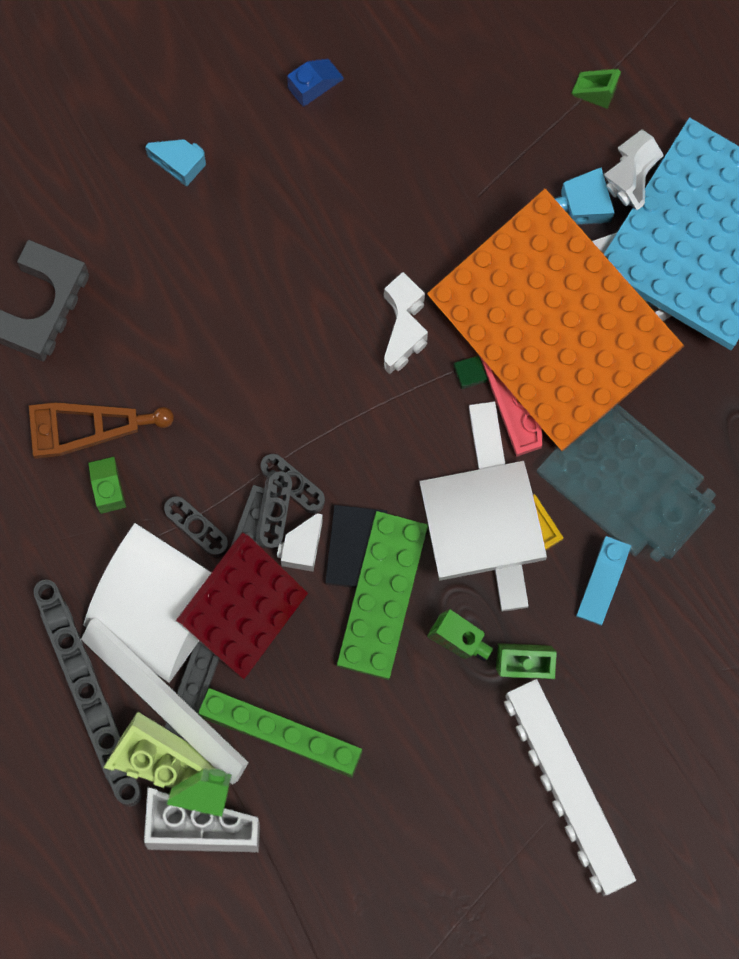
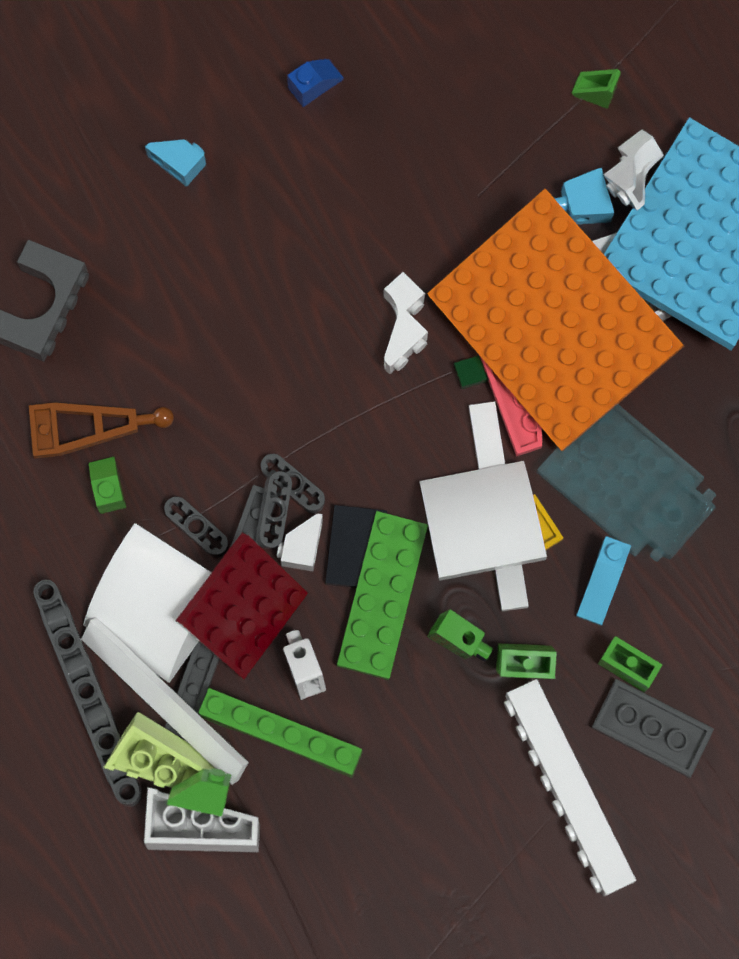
(303, 665): none -> white torso
(630, 664): none -> bright green brick
(652, 728): none -> dark grey tile

